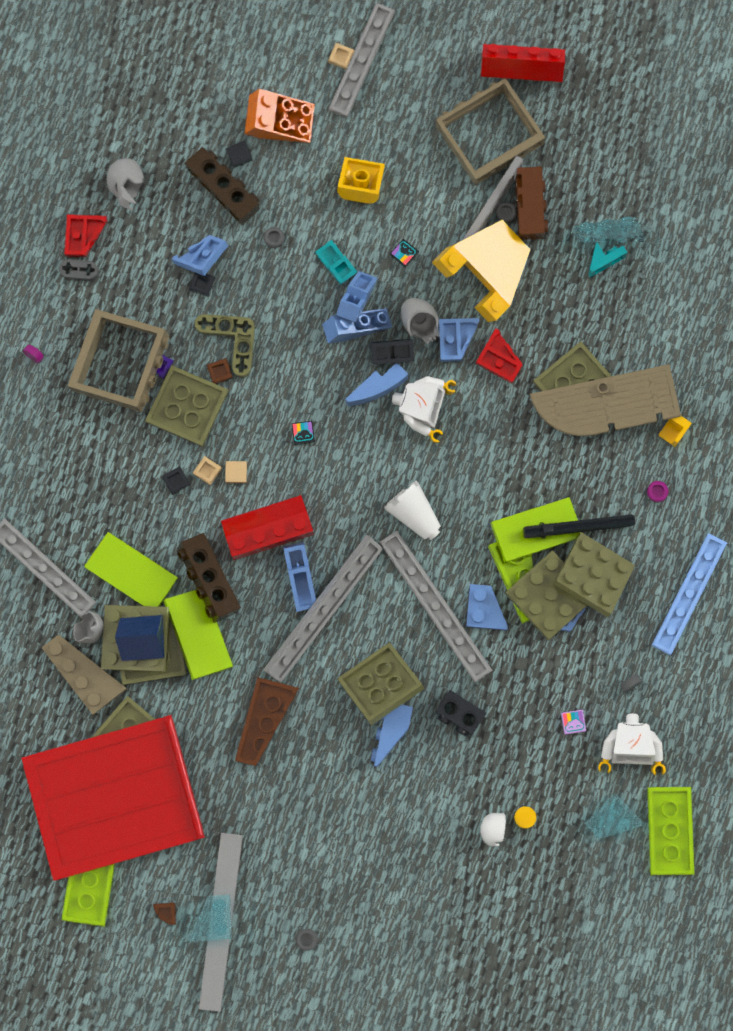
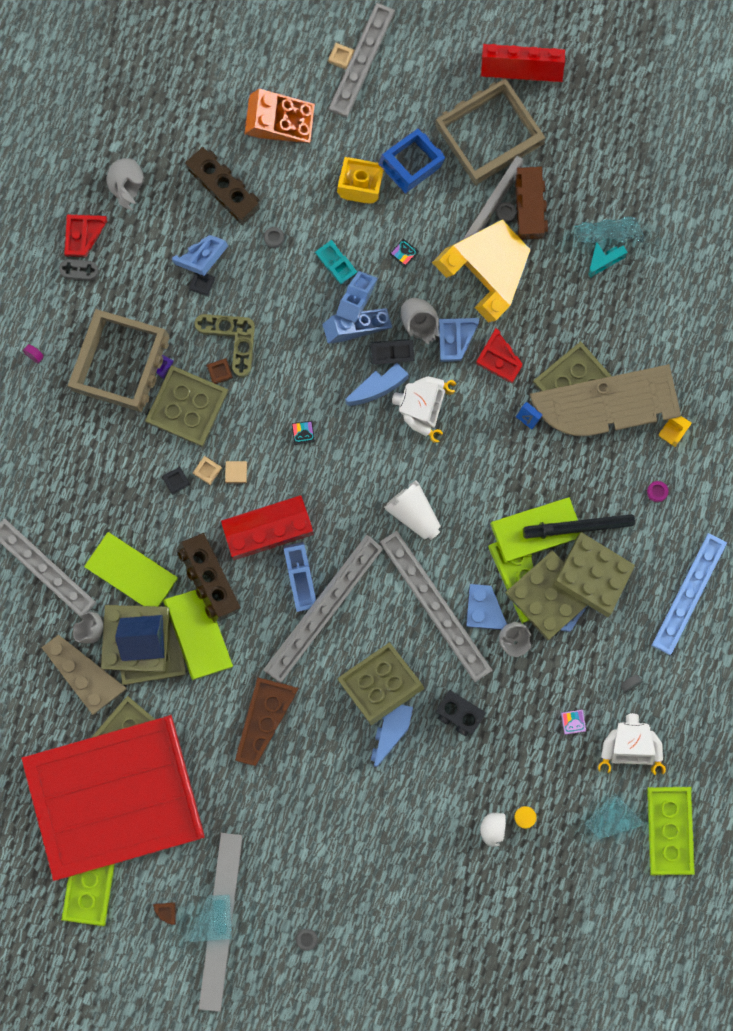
(239, 154): black tile -> none
(399, 173): none -> blue window
(515, 632): none -> light grey hair
(529, 415): none -> blue tile

